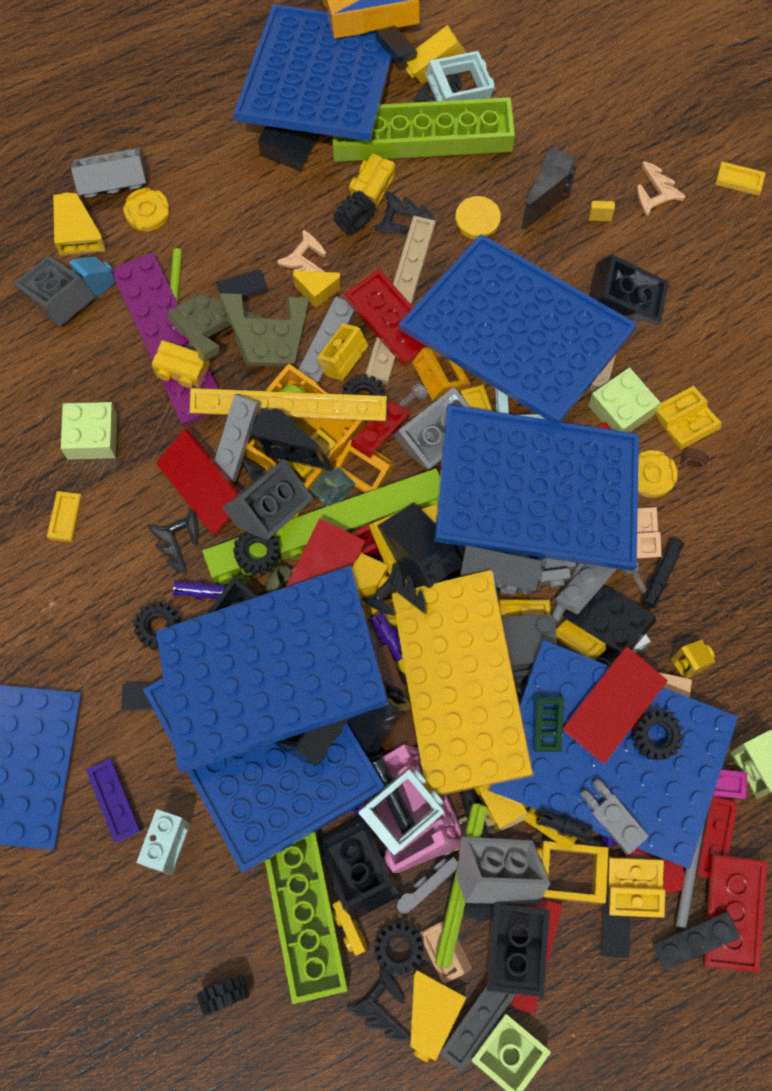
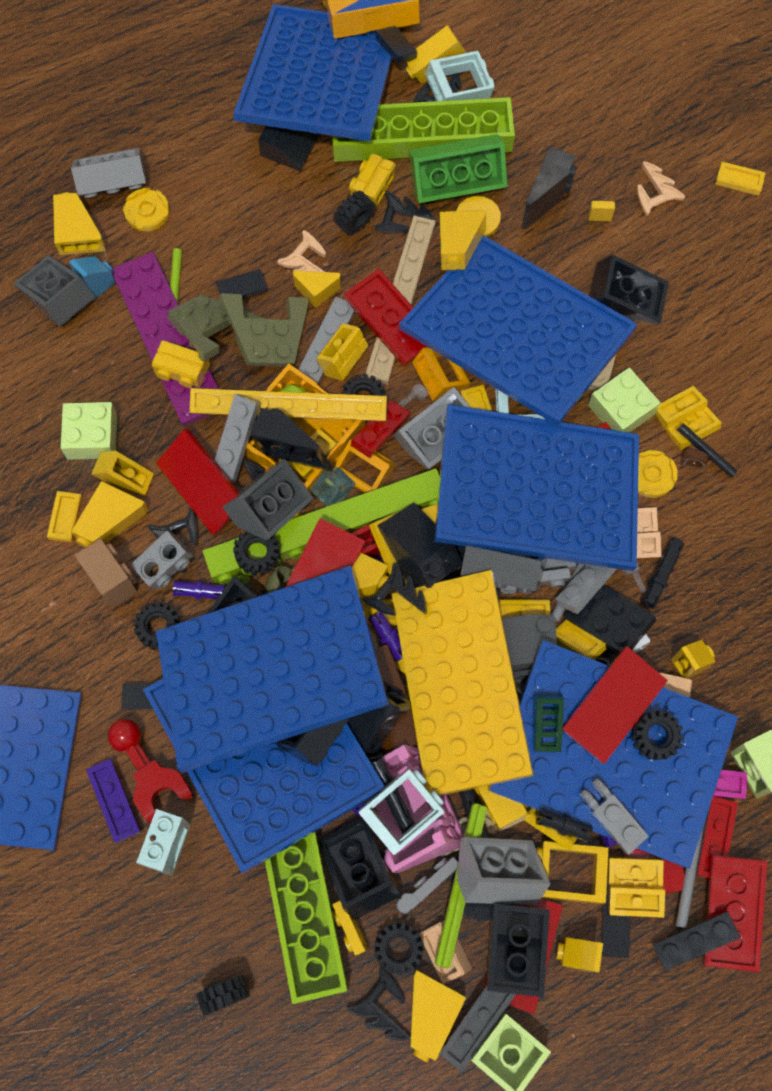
(107, 515): none -> yellow slope
(107, 572): none -> medium nougat brick
(122, 472): none -> yellow slope
(150, 777): none -> red piece
(159, 555): none -> light grey brick
(458, 168): none -> bright green brick
(460, 237): none -> yellow slope
(579, 954): none -> yellow slope
(704, 447): none -> black bar

